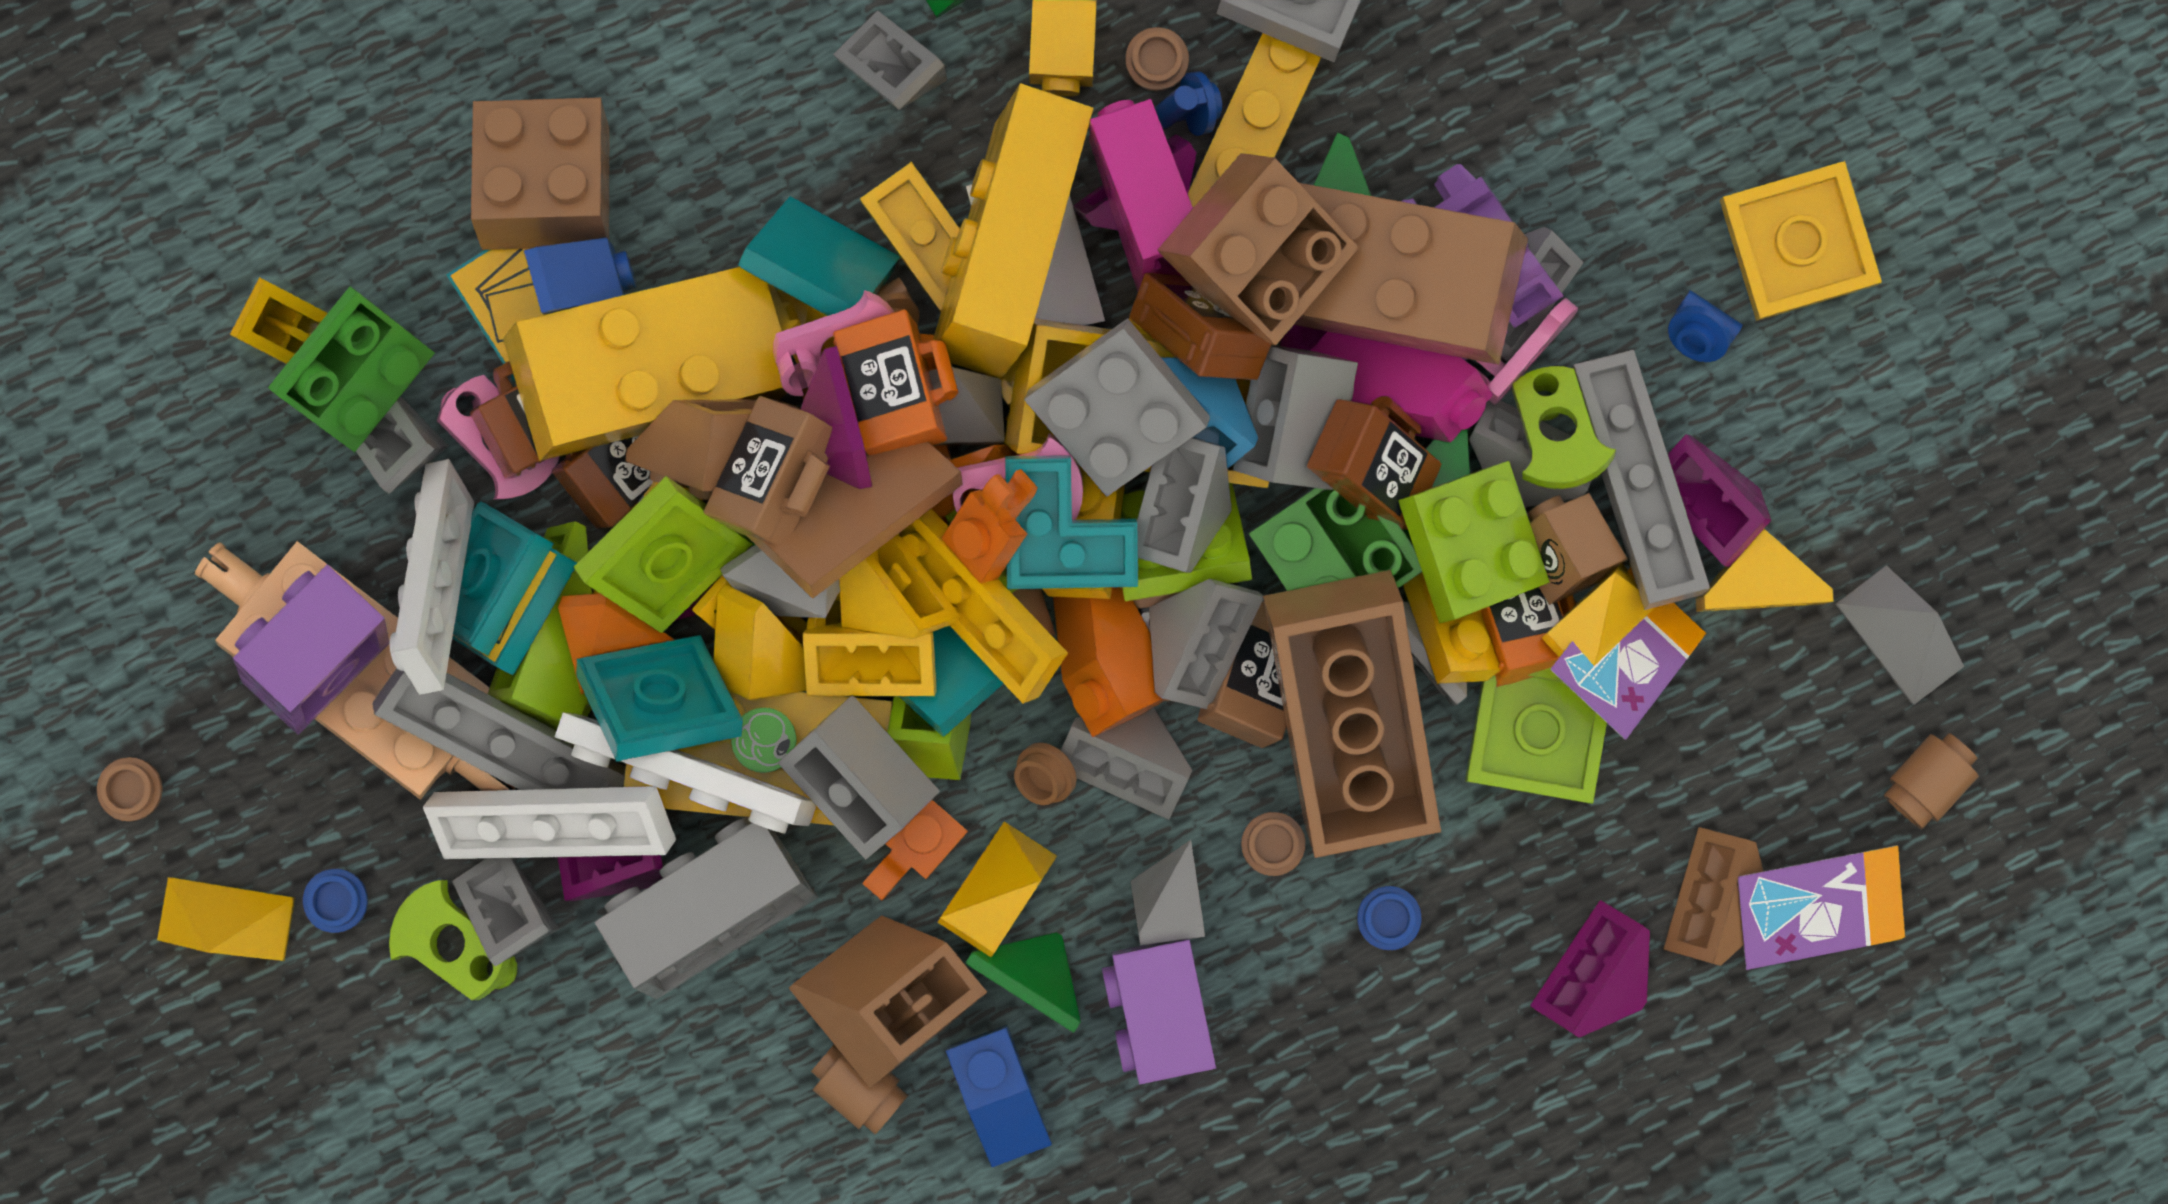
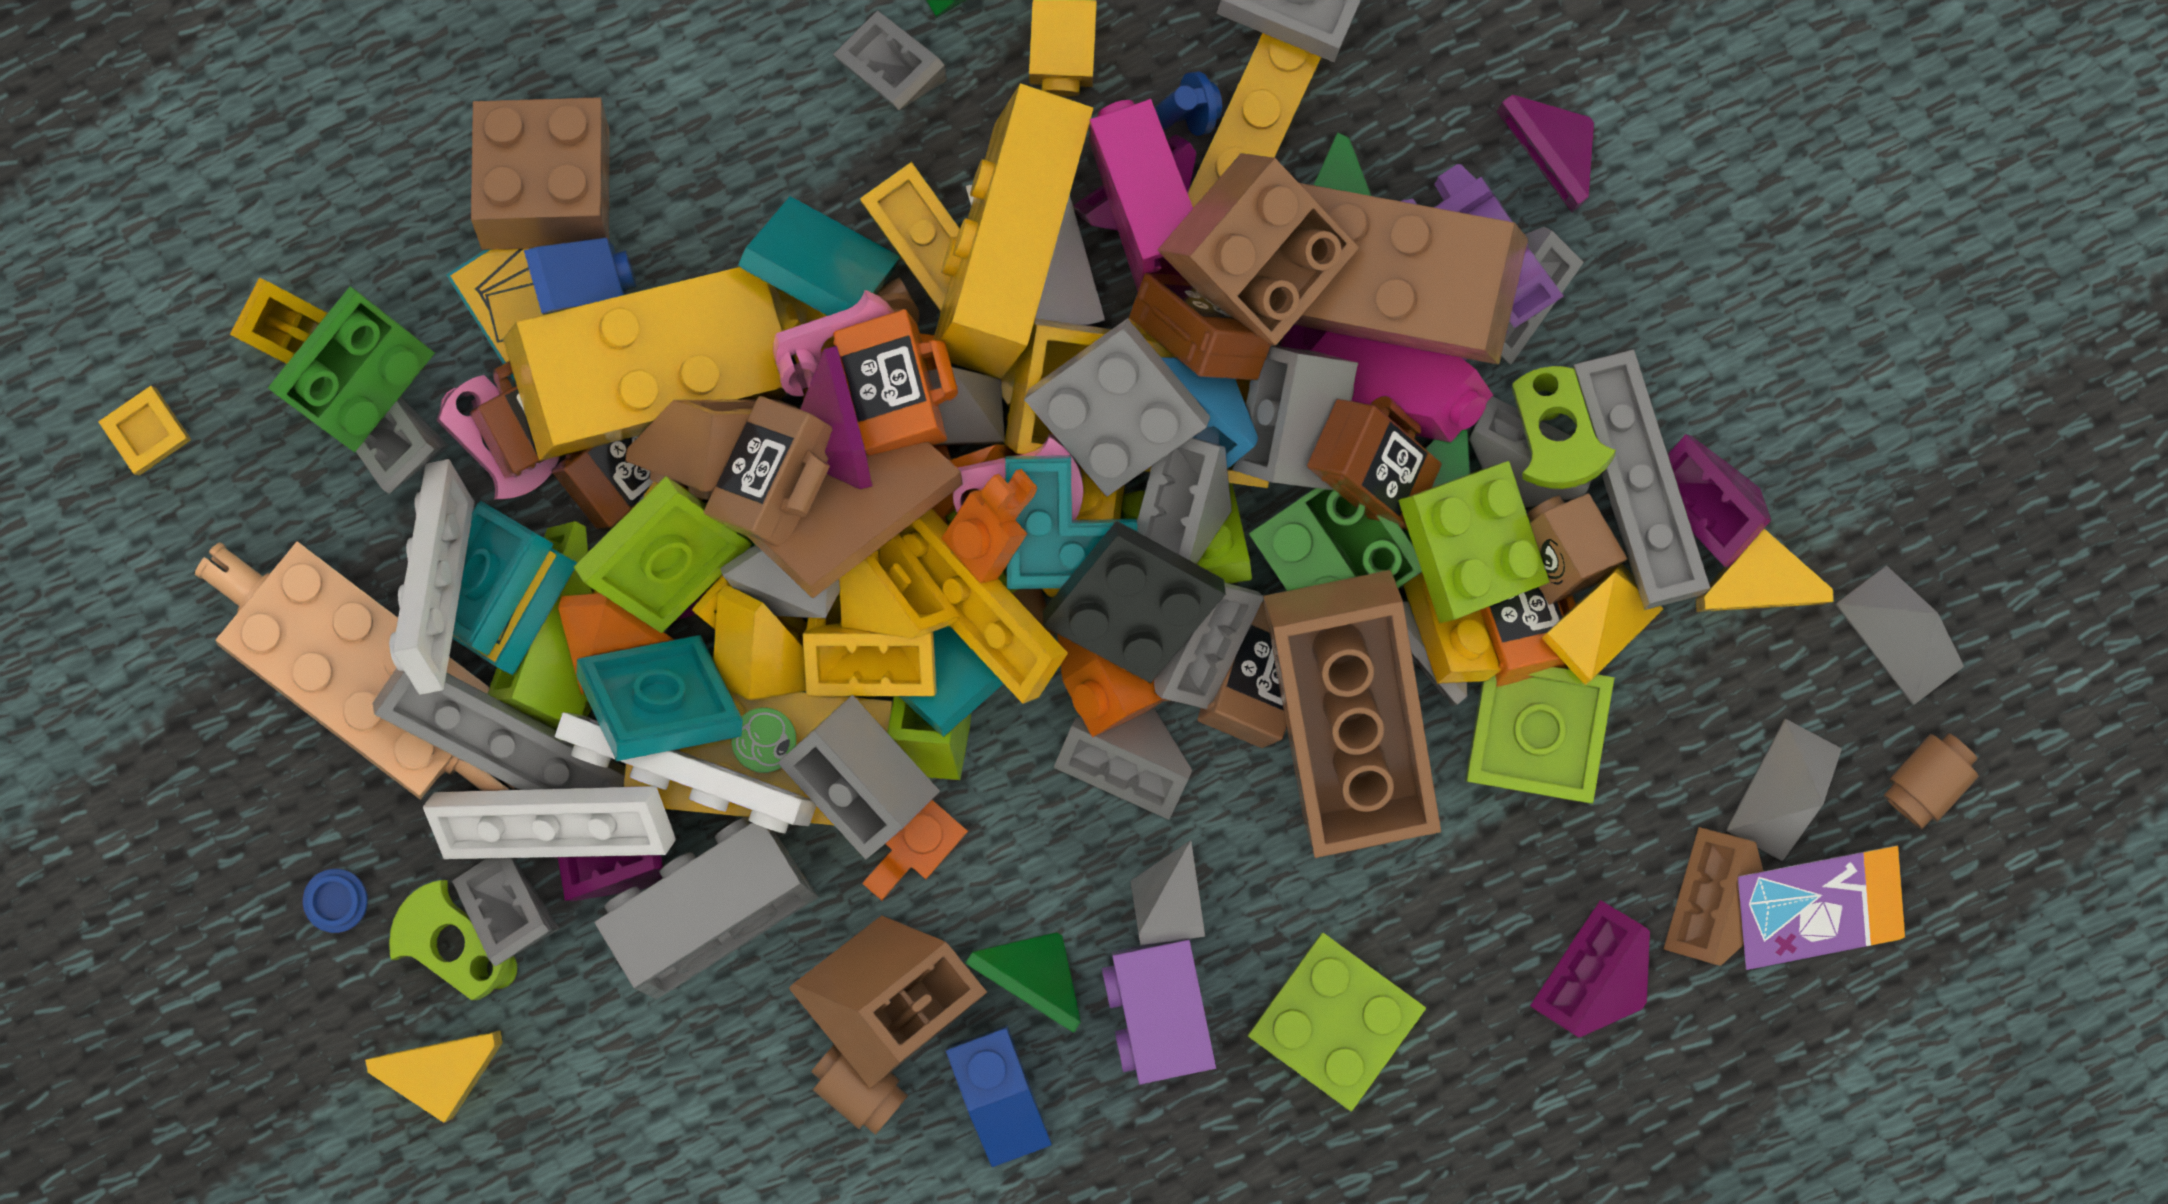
(129, 789): medium nougat plate -> none
(144, 430): none -> yellow plate
(225, 919): yellow slope -> none
(310, 647): medium lavender brick -> none
(437, 1074): none -> yellow slope
(997, 889): yellow slope -> none
(1044, 774): medium nougat plate -> none
(1133, 602): none -> pearl dark grey plate
(1157, 59): medium nougat plate -> none
(1273, 843): medium nougat plate -> none
(1336, 1021): none -> lime plate
(1389, 918): blue plate -> none
(1547, 331): bright pink piece -> none
(1556, 143): none -> magenta slope
(1635, 670): sticker -> none
(1702, 329): blue plate -> none
(1785, 790): none -> light grey slope
(1800, 241): yellow plate -> none

